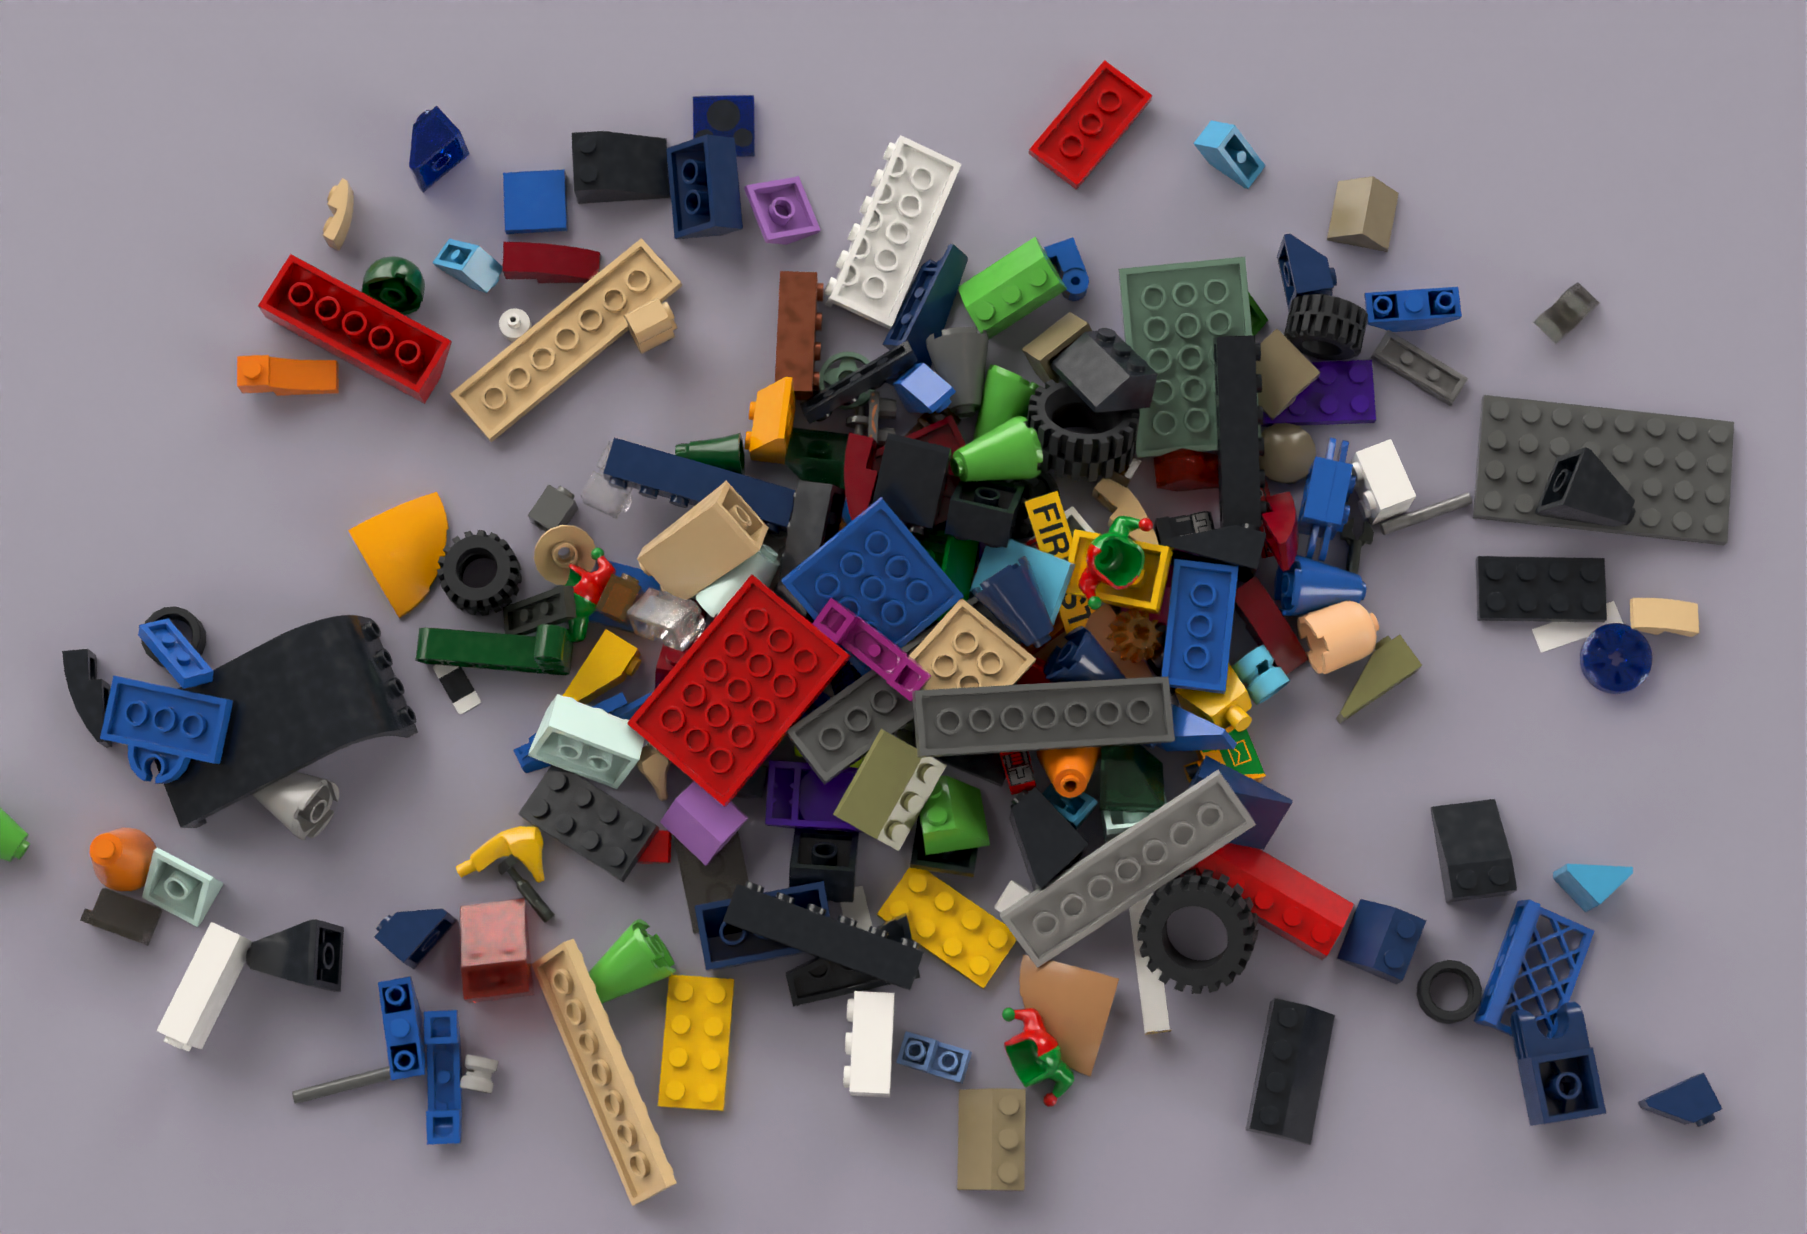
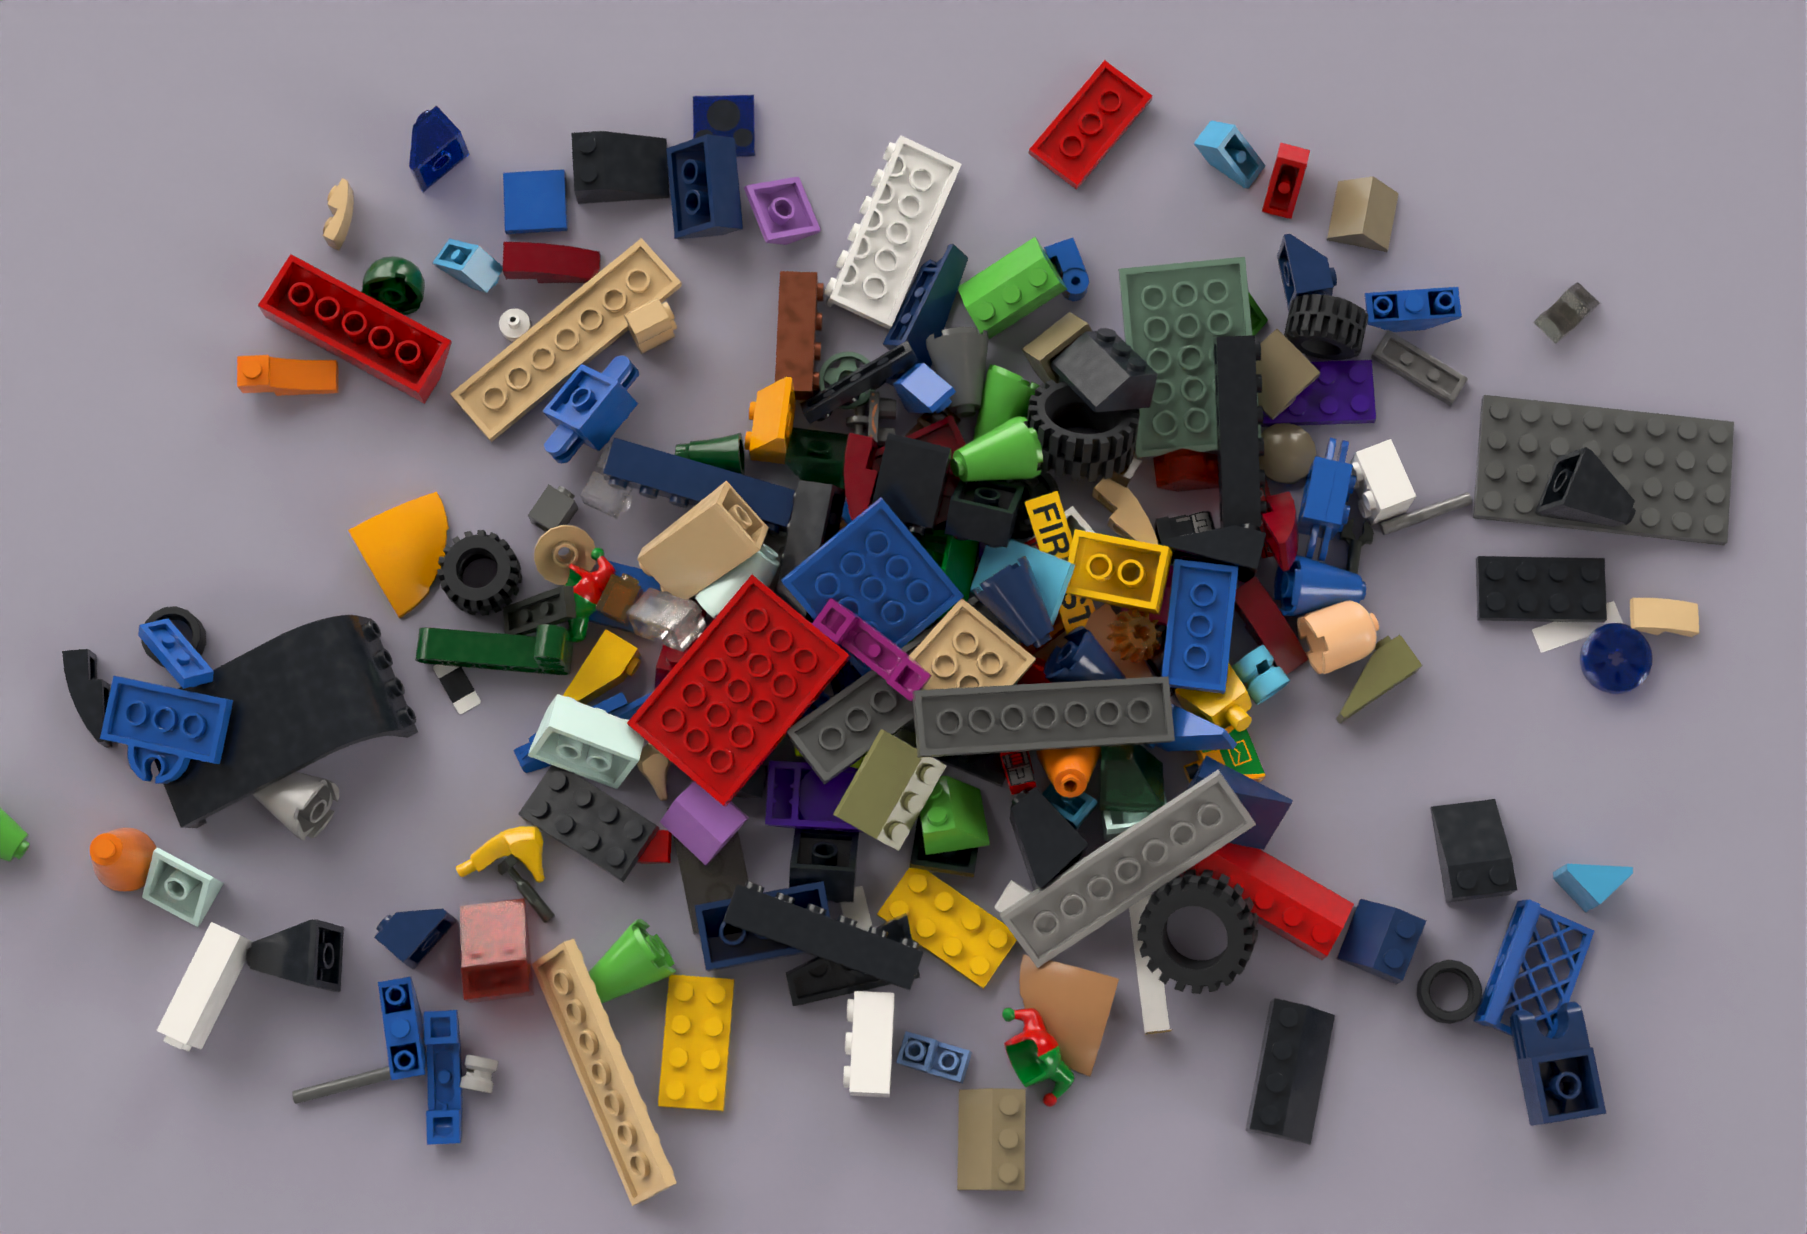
(123, 916): clear smoke panel -> none
(590, 408): none -> blue brick
(1113, 558): green piece -> none
(1286, 180): none -> red slope
(1685, 1101): dark blue slope -> none

